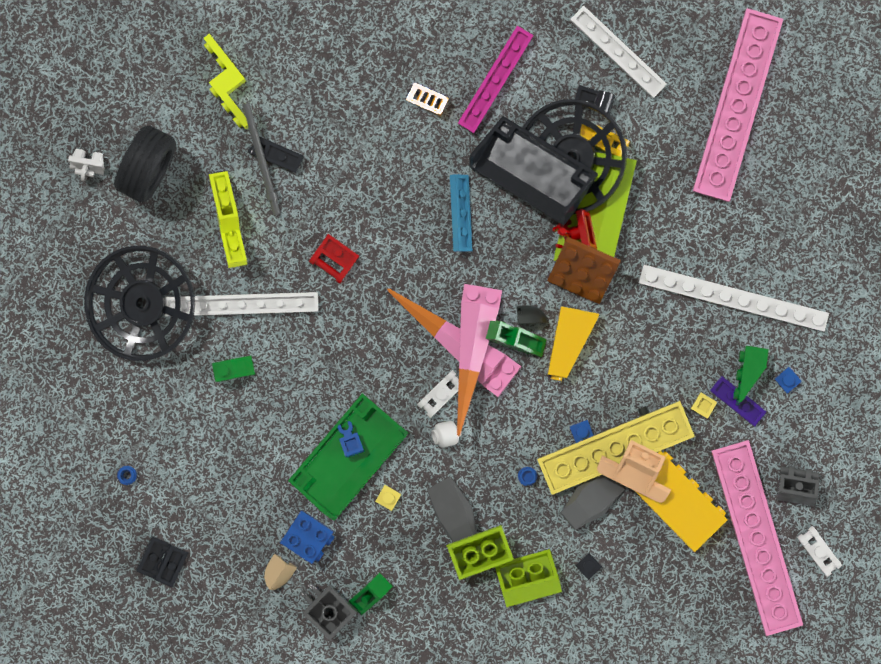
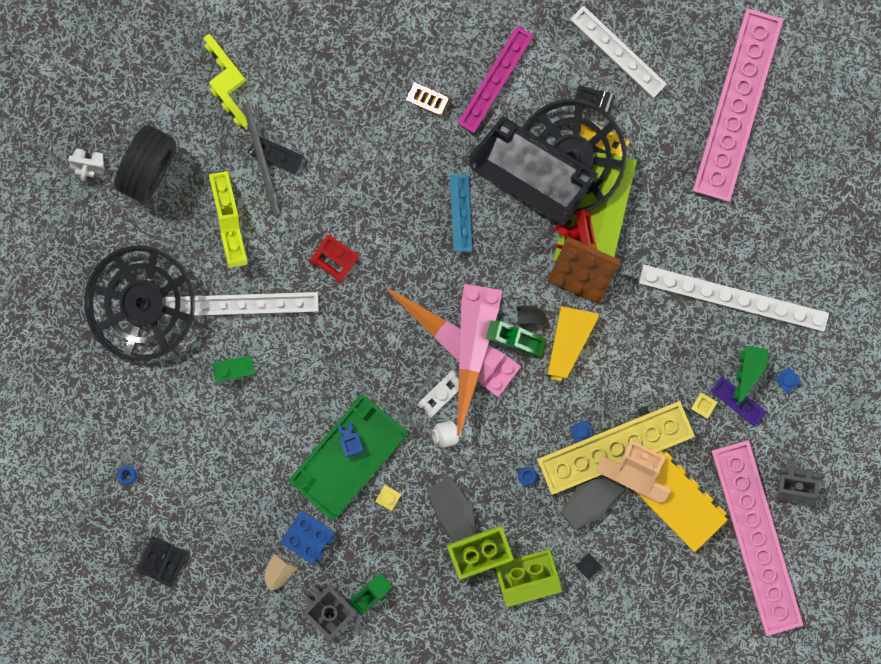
(819, 551): white plate -> none

